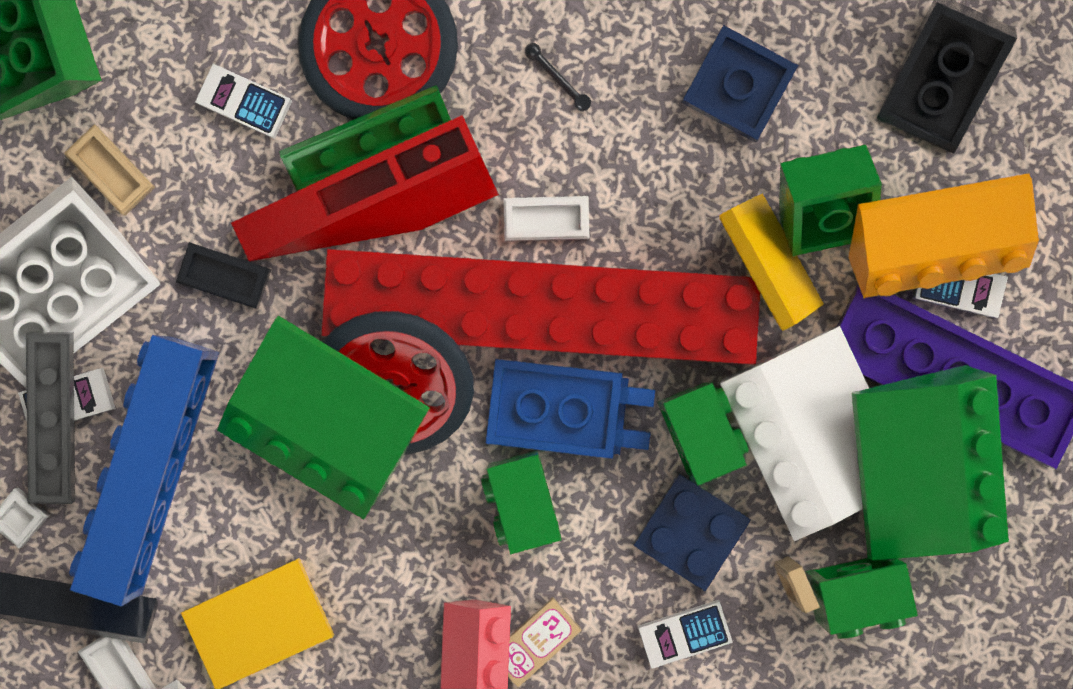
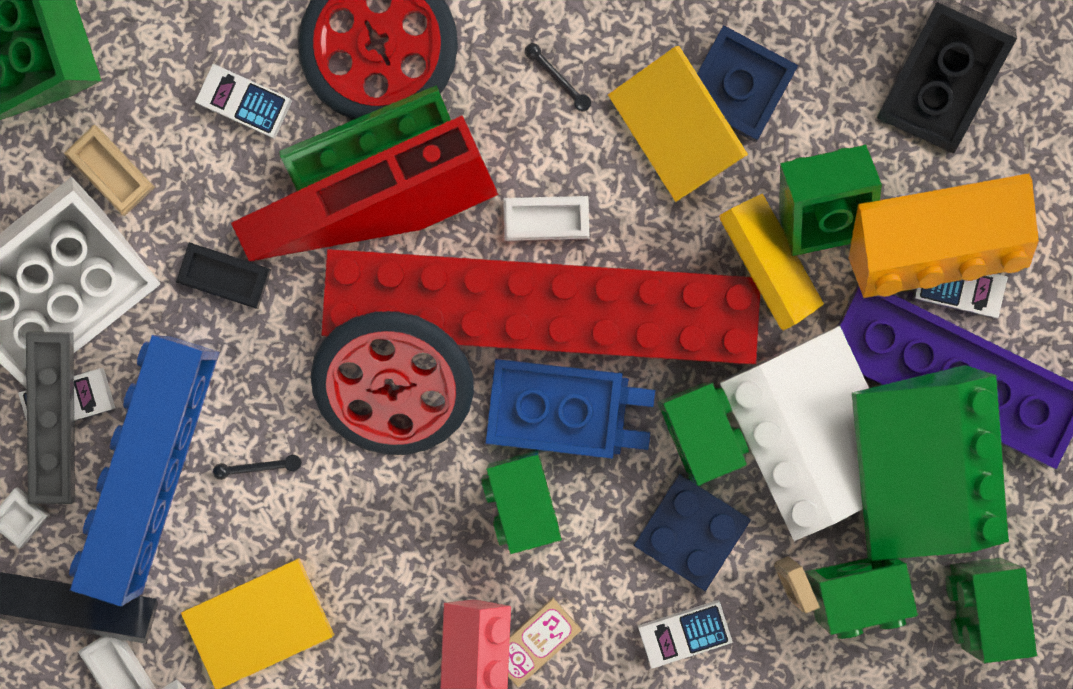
(291, 463): none -> black hinge
(321, 417): green slope -> none
(677, 123): none -> yellow tile
(992, 610): none -> green brick

